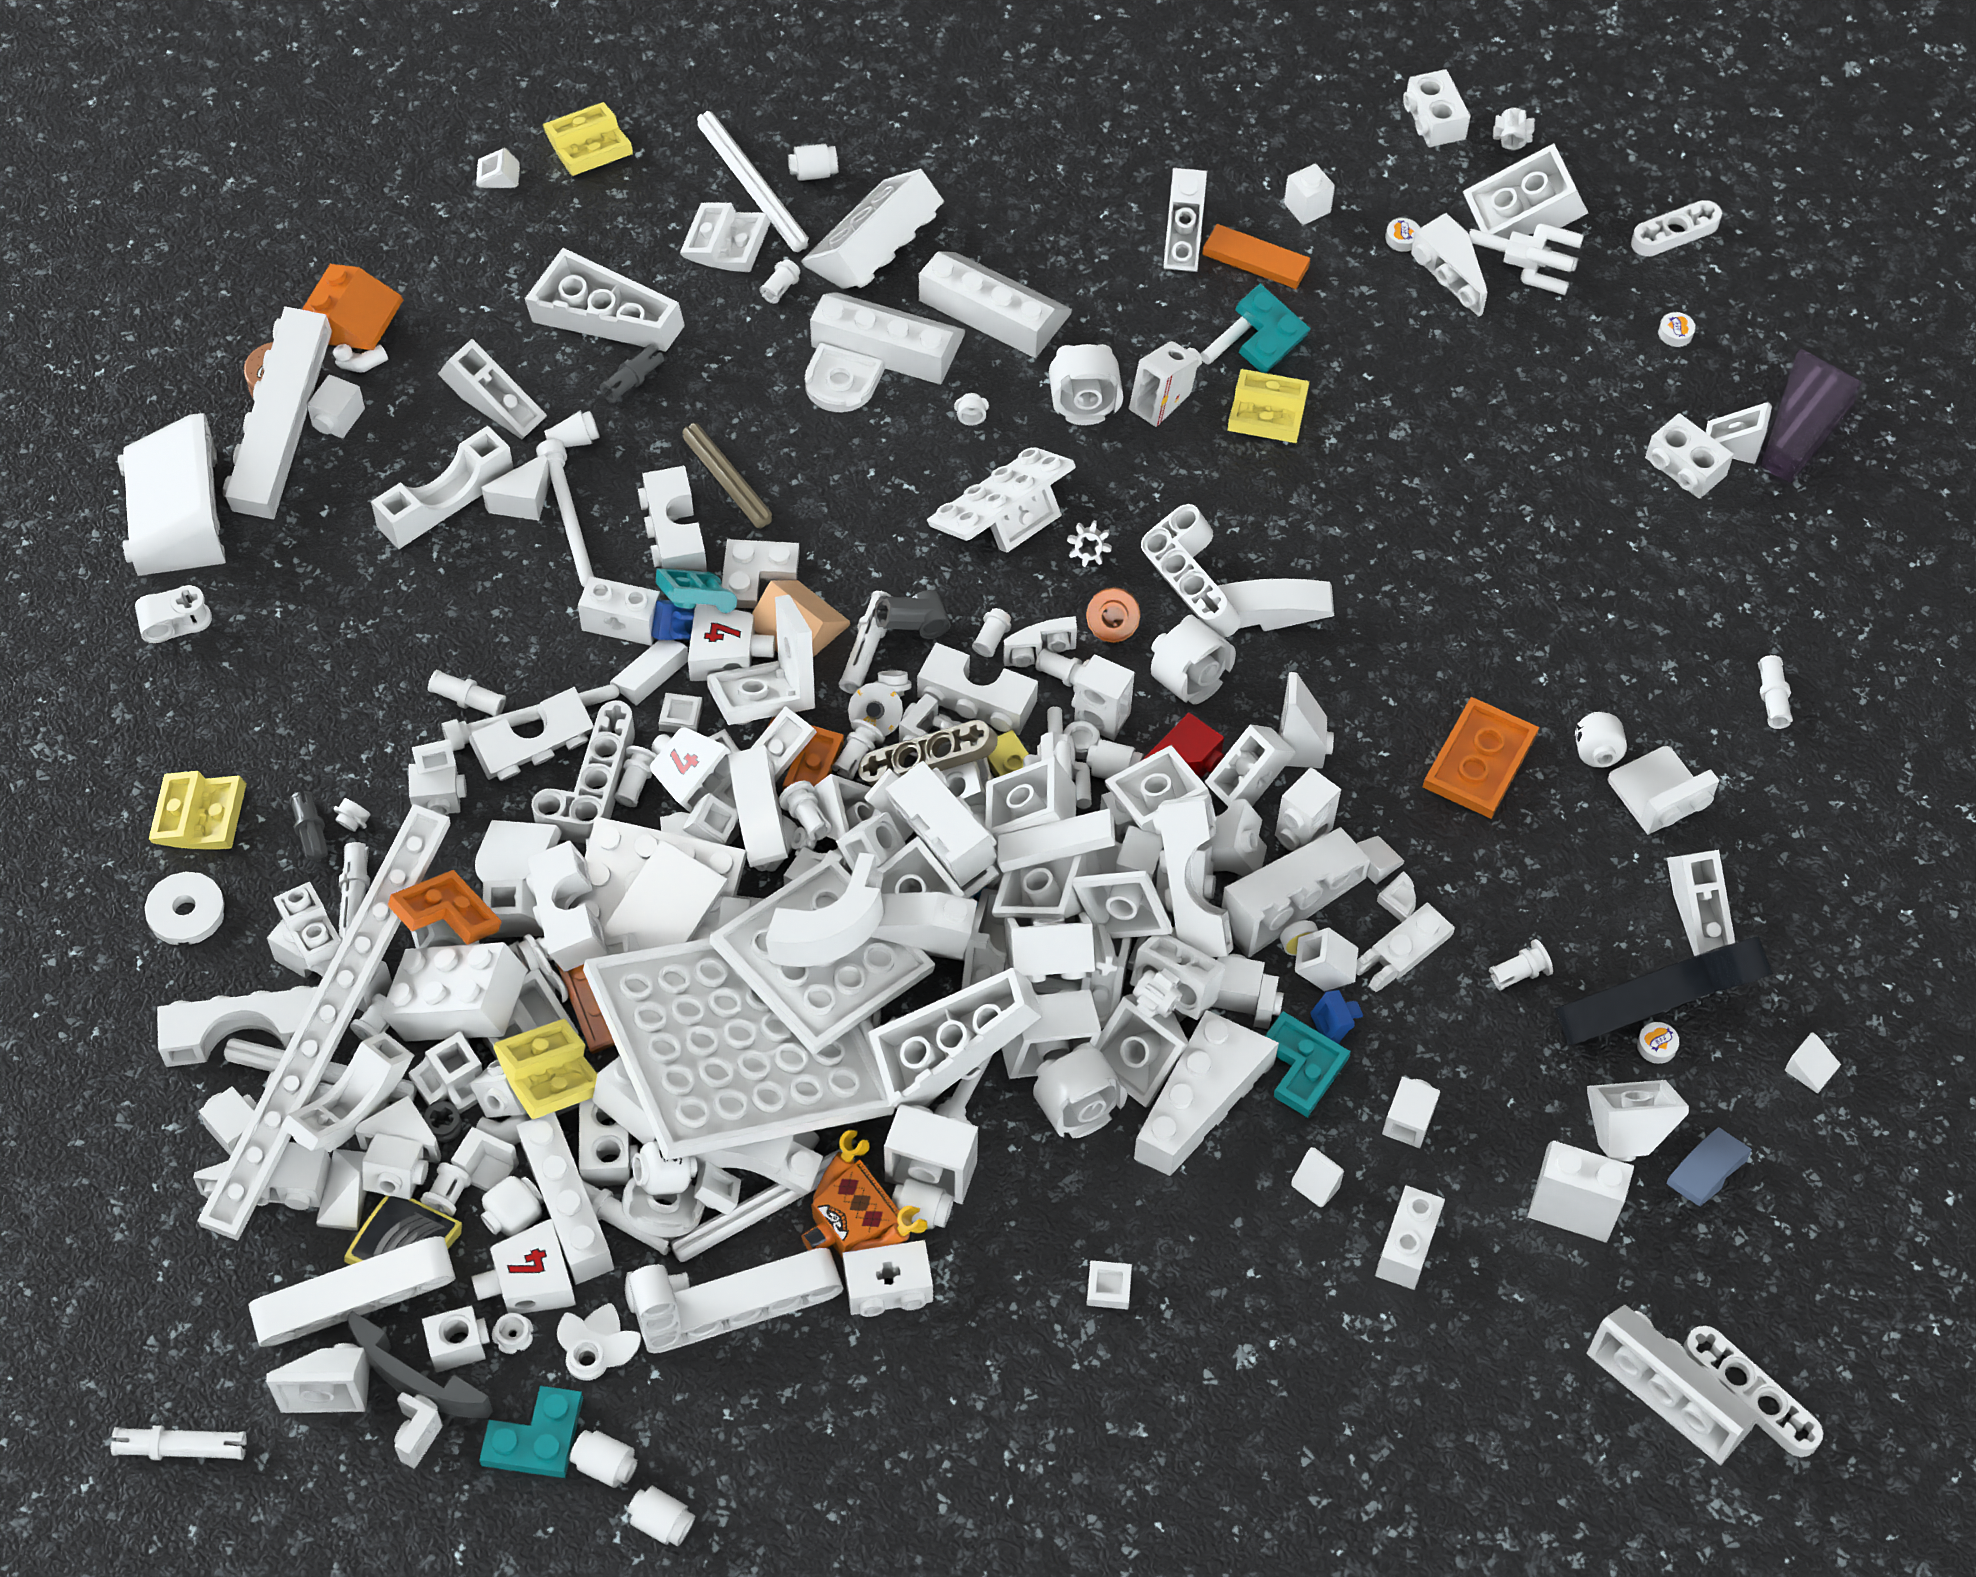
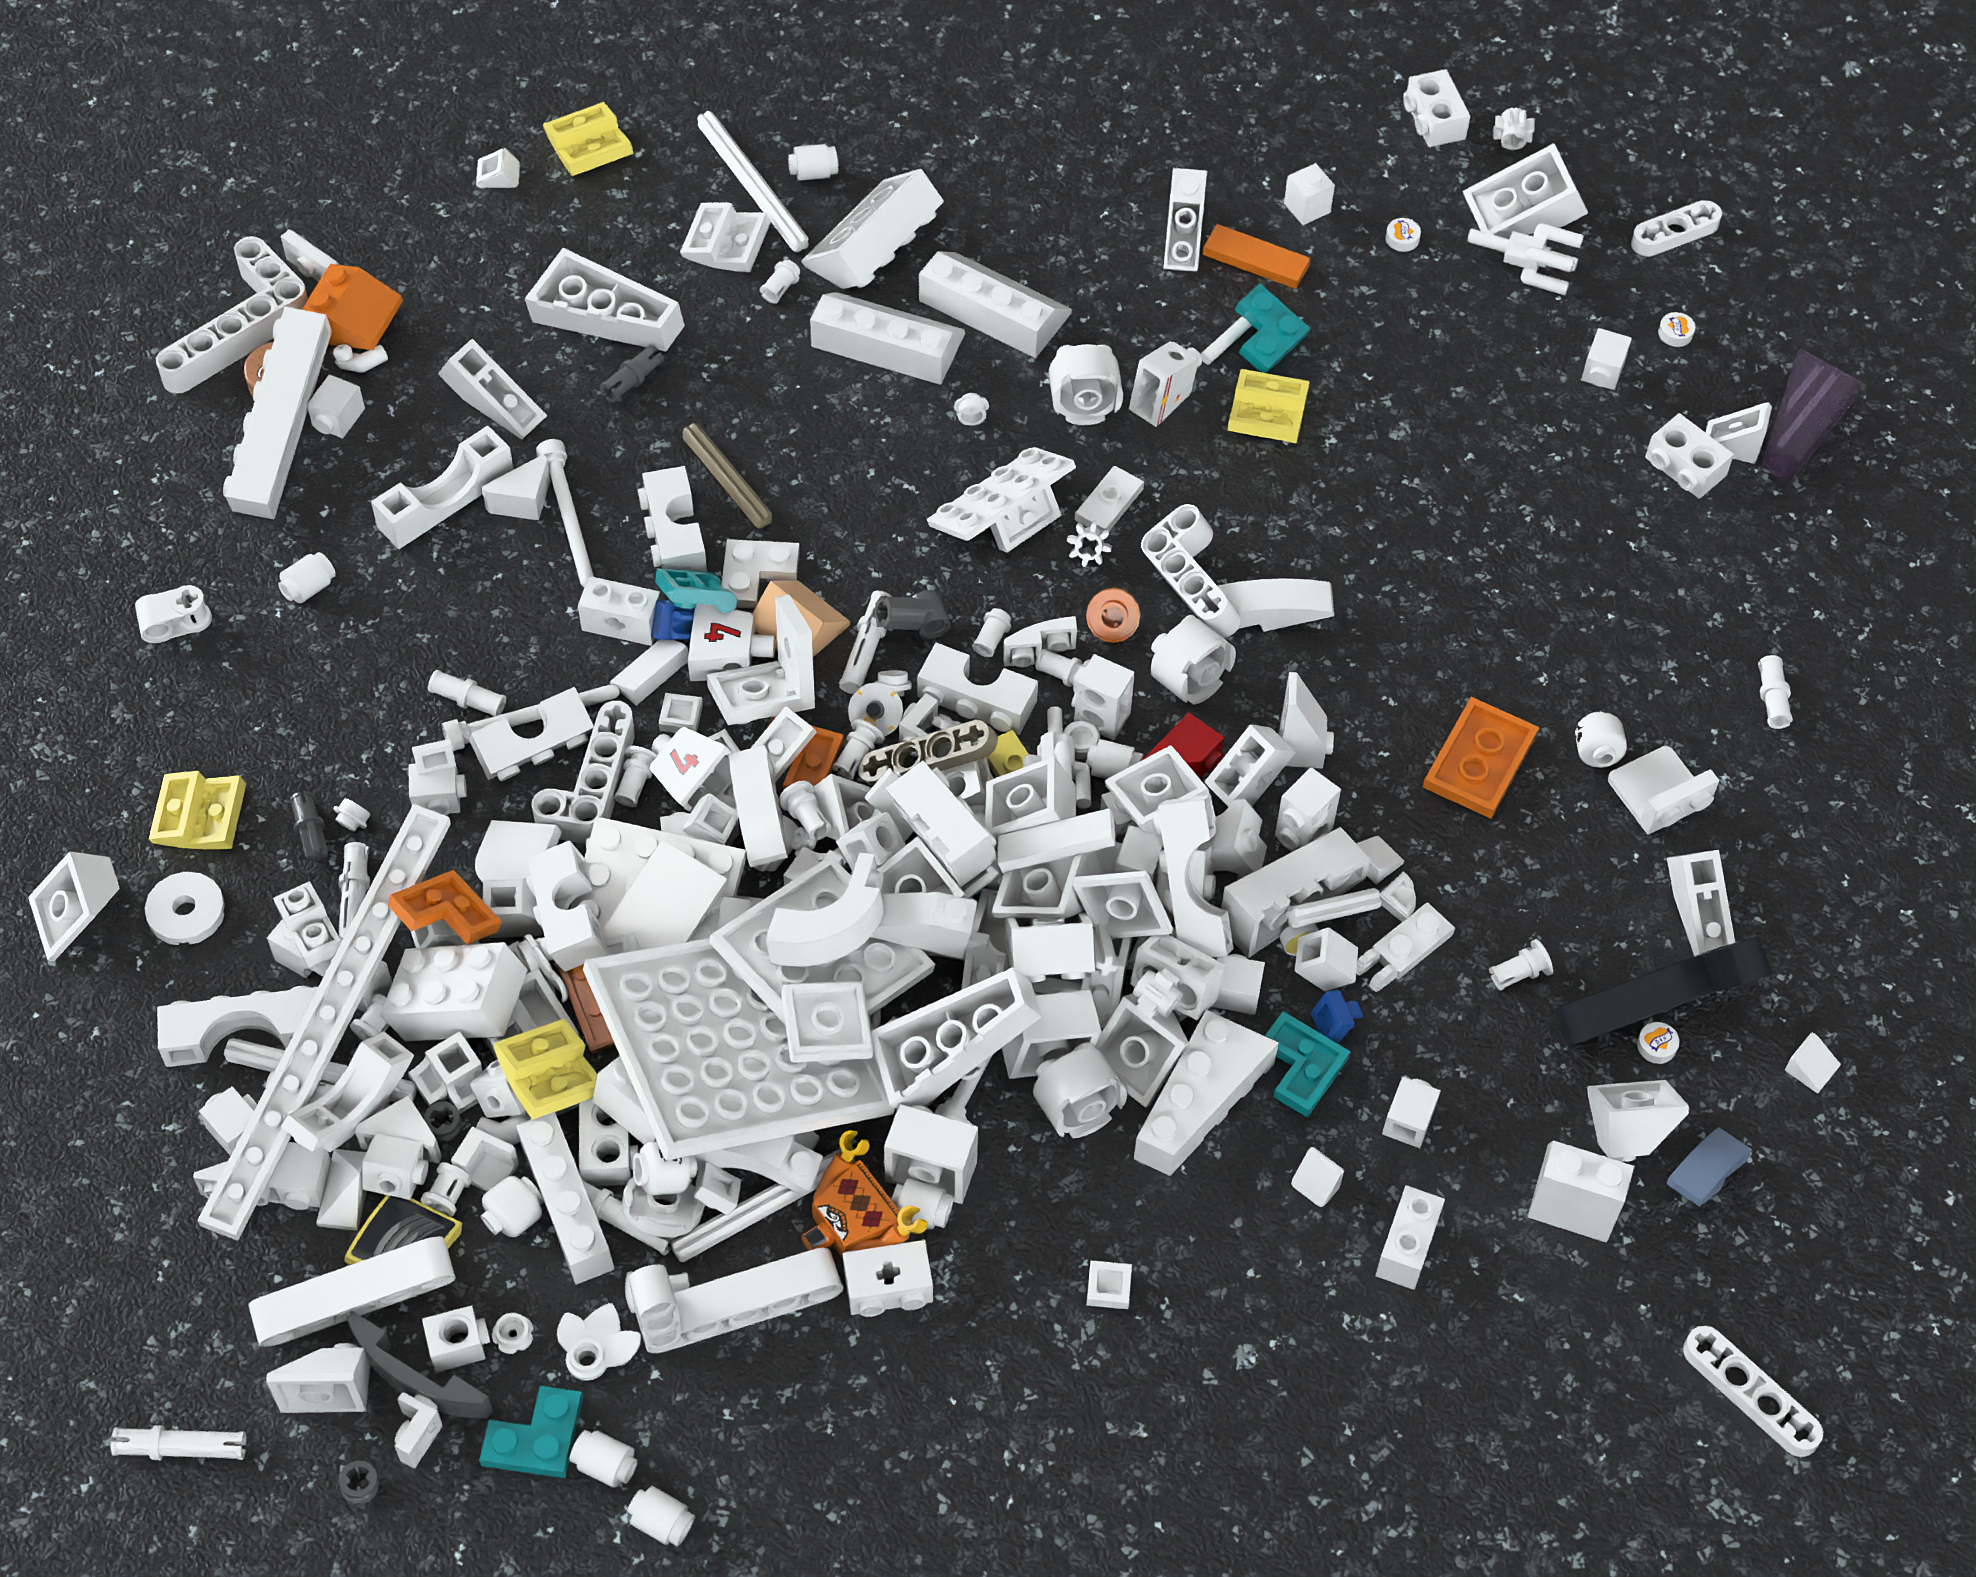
(71, 899): none -> white slope
(172, 498): white windscreen -> none
(238, 329): none -> white beam
(305, 256): none -> white plate
(306, 577): none -> white brick
(360, 1496): none -> dark grey bush
(528, 1272): white torso -> none
(575, 430): white cone -> none
(827, 1021): none -> white tile
(841, 378): white tile -> none
(1109, 499): none -> white plate
(1268, 1002): white plate -> none
(1333, 907): none -> white axle
(1451, 258): white slope -> none
(1606, 359): none -> white brick
(1672, 1383): white slope -> none

